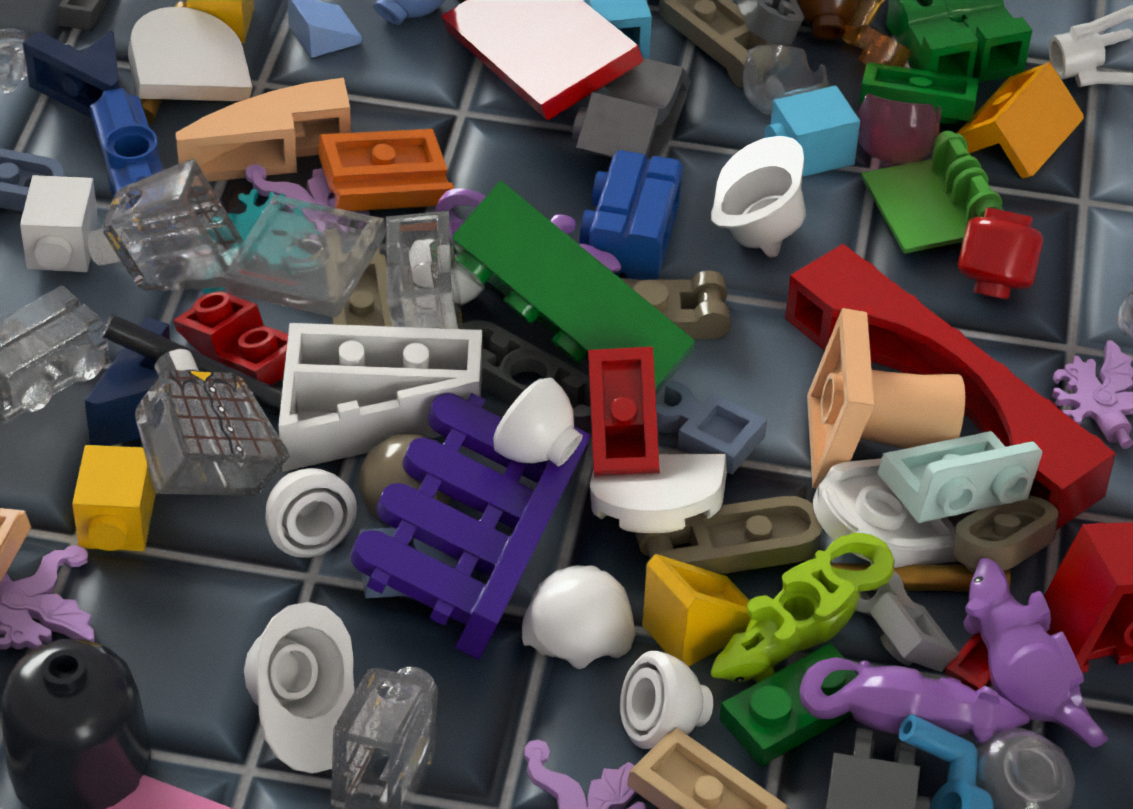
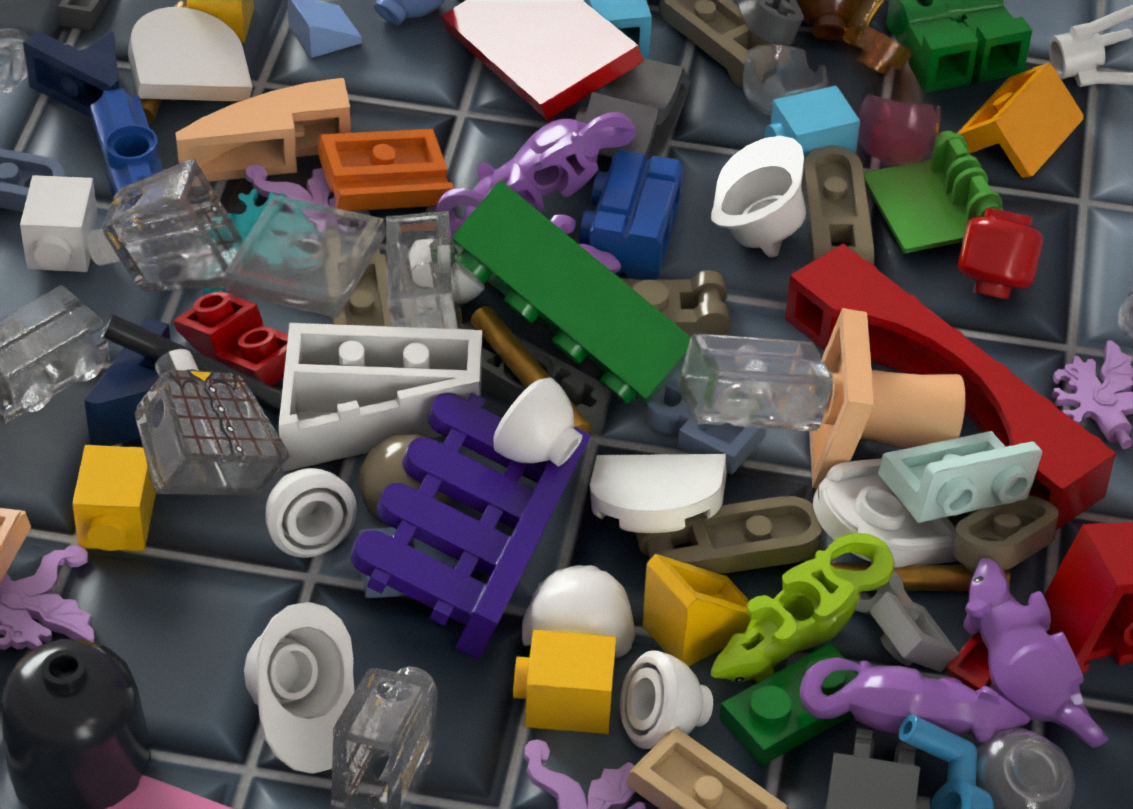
(516, 355): none -> pearl gold bar
(557, 158): none -> medium lavender animal
(567, 681): none -> yellow brick
(623, 411): red slope -> none
(755, 382): none -> clear brick
(836, 202): none -> dark tan plate
(951, 93): green plate -> none

